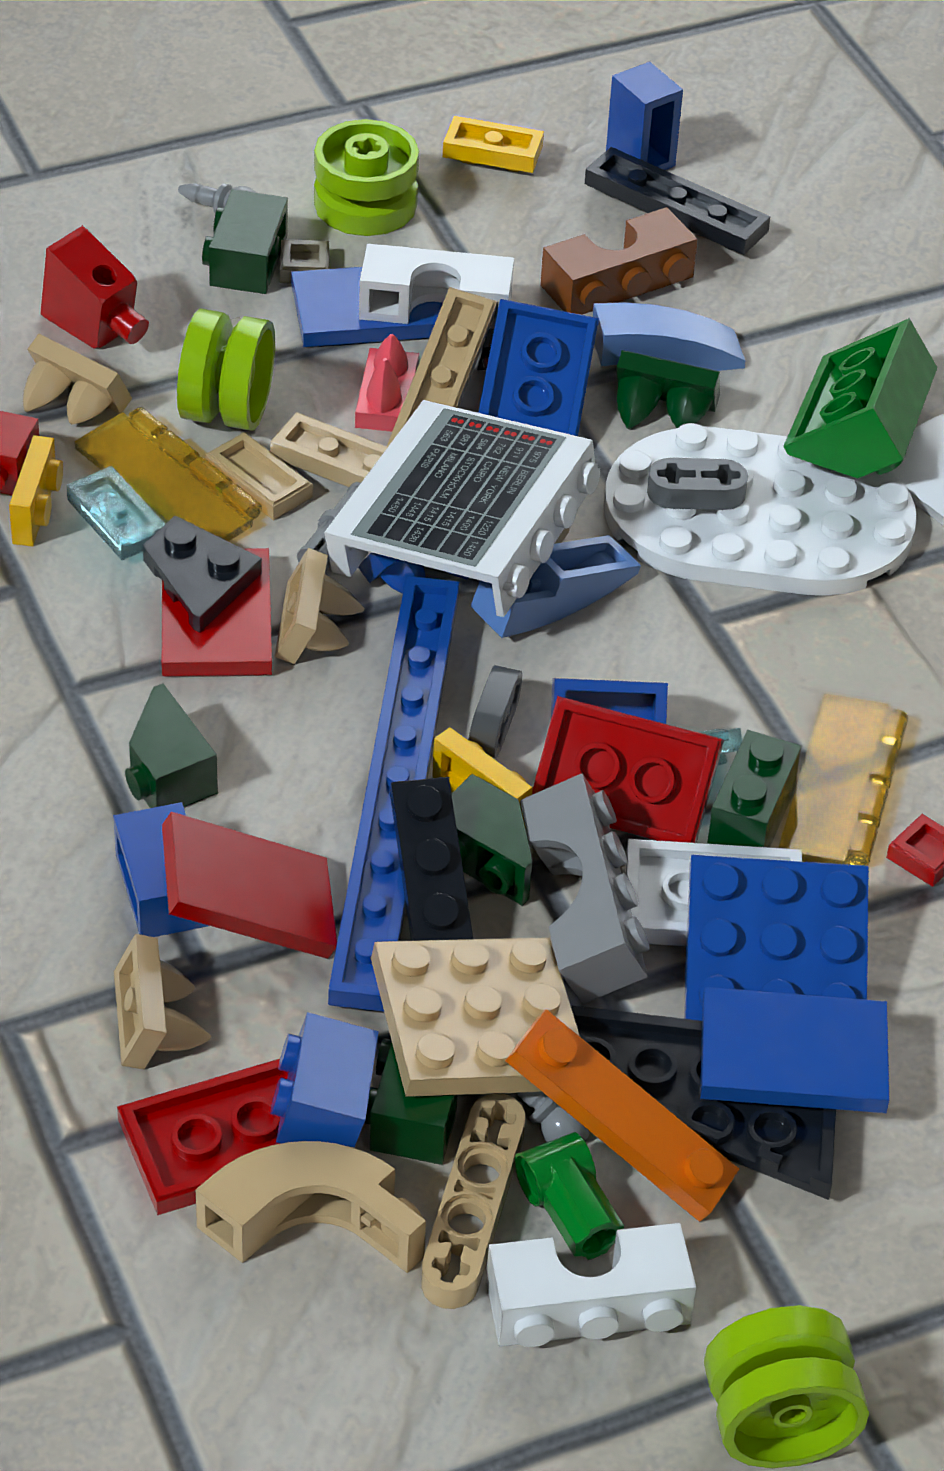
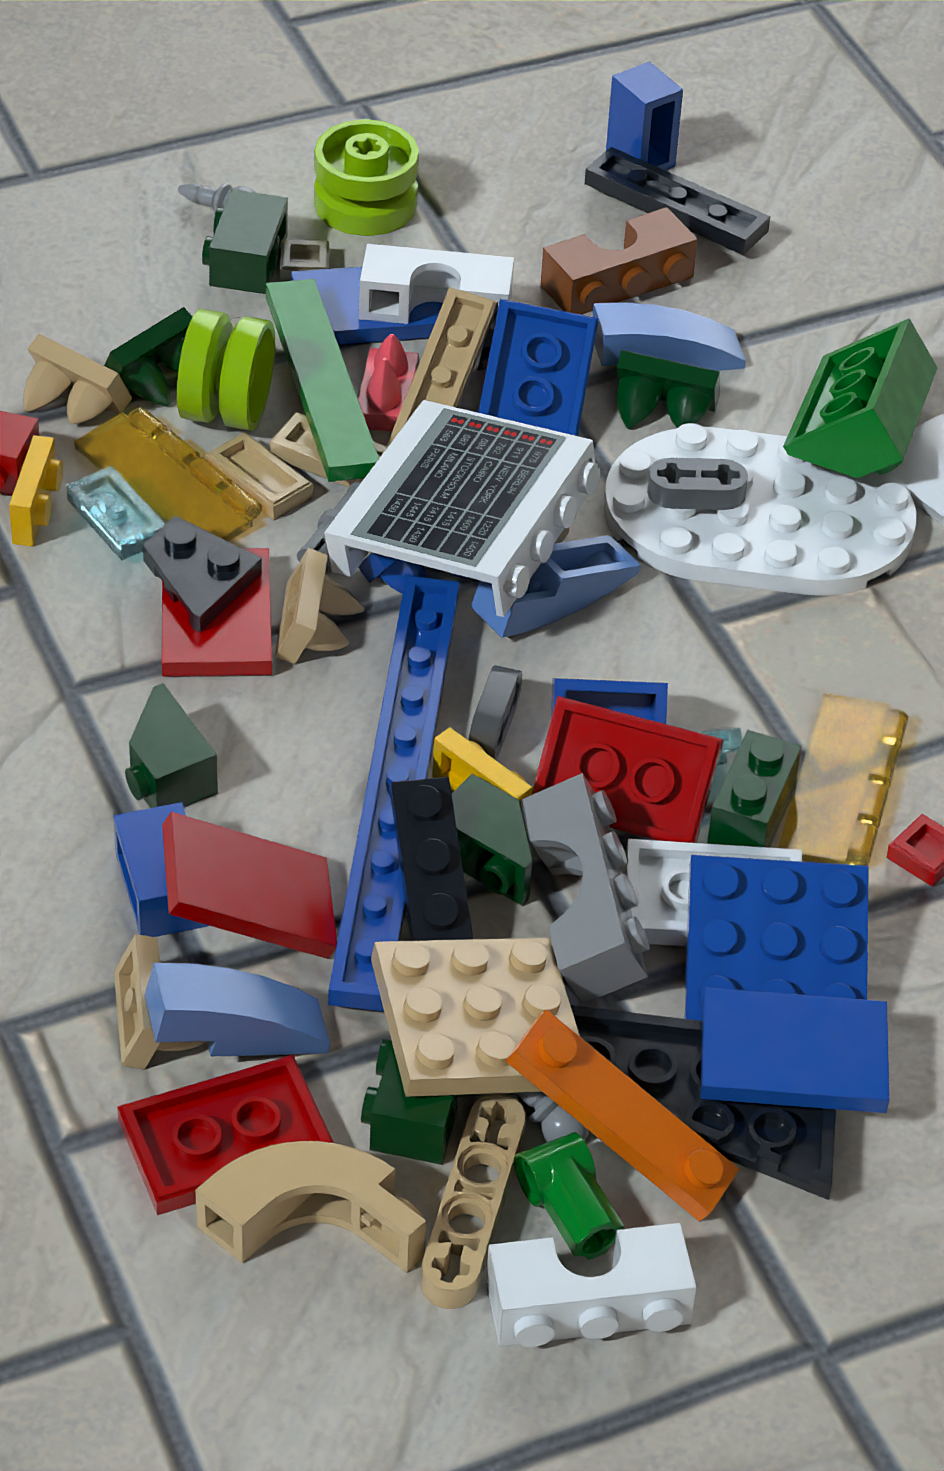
(90, 291): red torso -> none
(139, 357): none -> dark green tile
(233, 1011): none -> medium blue slope
(321, 380): none -> tile
(325, 1082): piece -> none
(493, 144): yellow plate -> none
(785, 1387): lime wheel -> none

